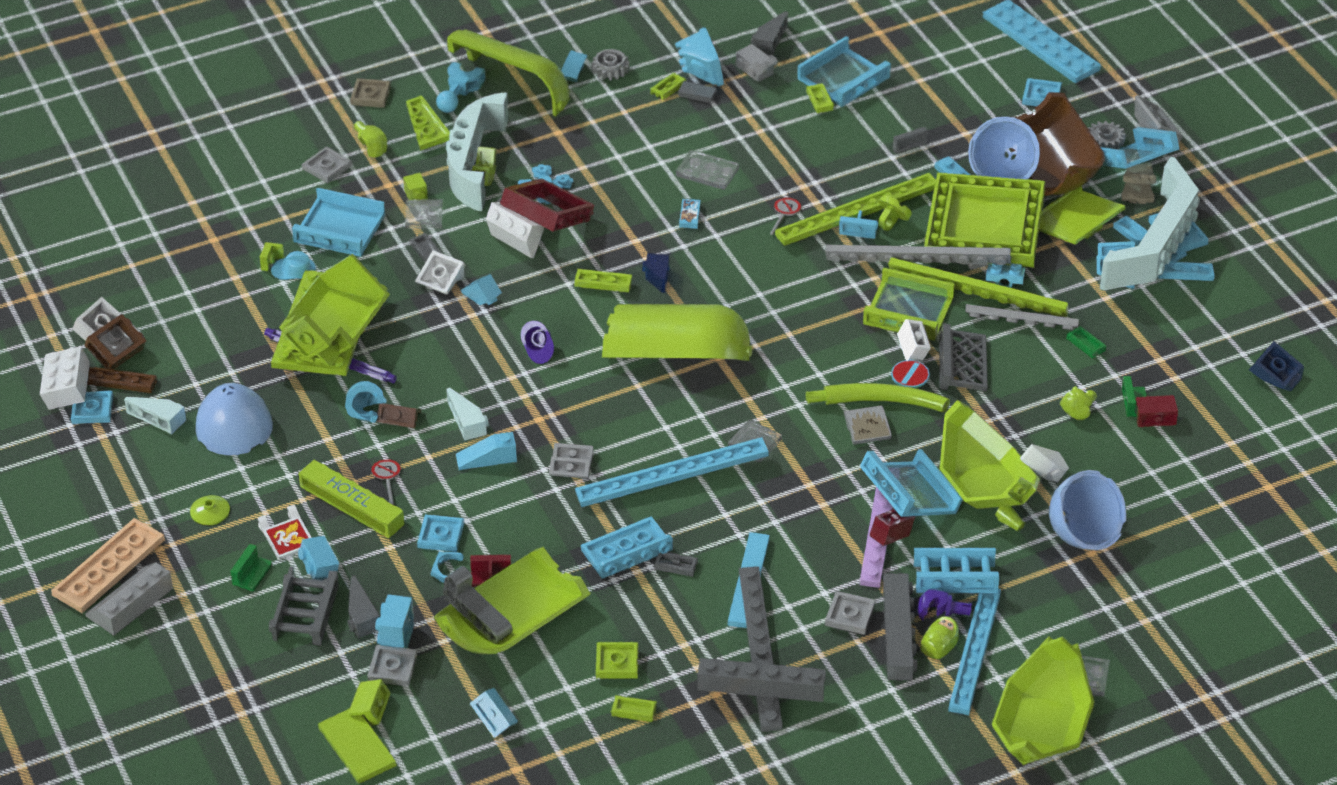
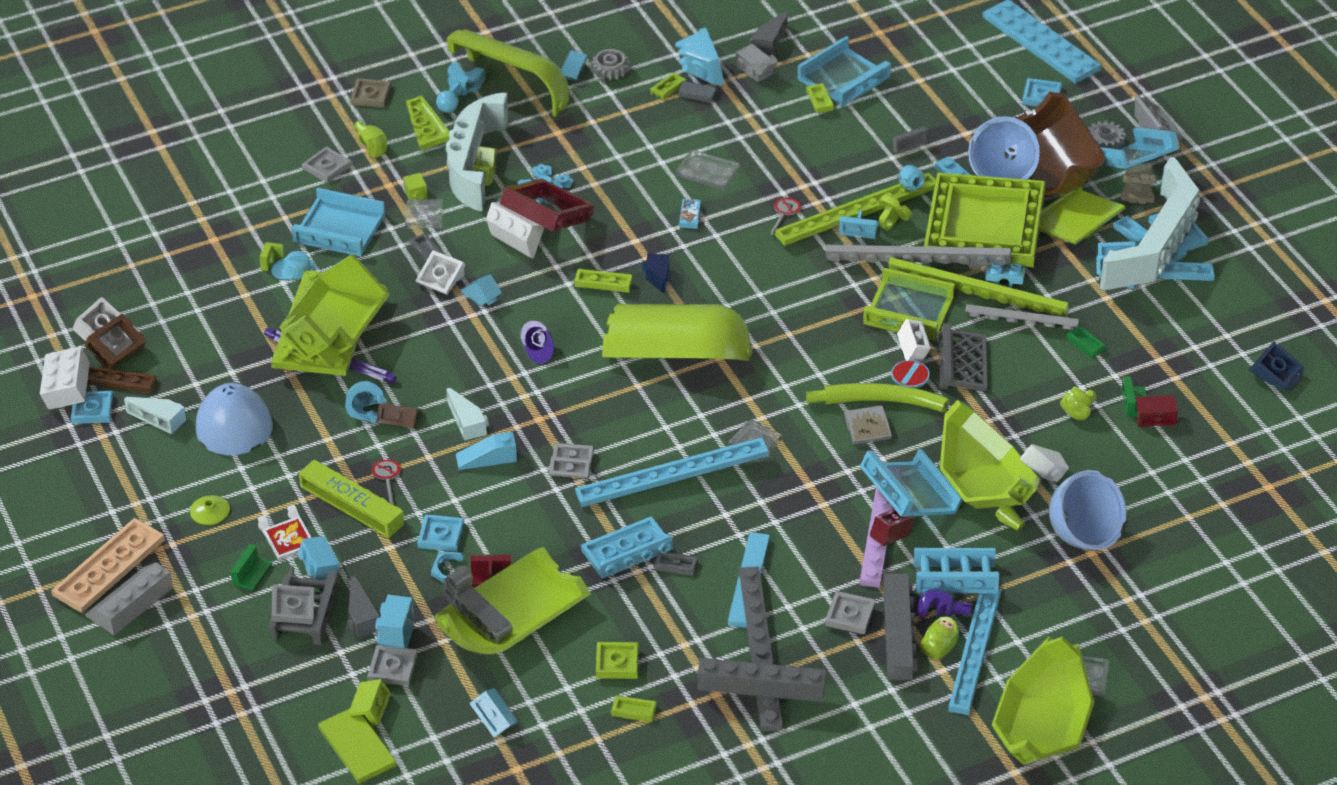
(292, 604): none -> light grey plate
(911, 177): none -> medium azure head

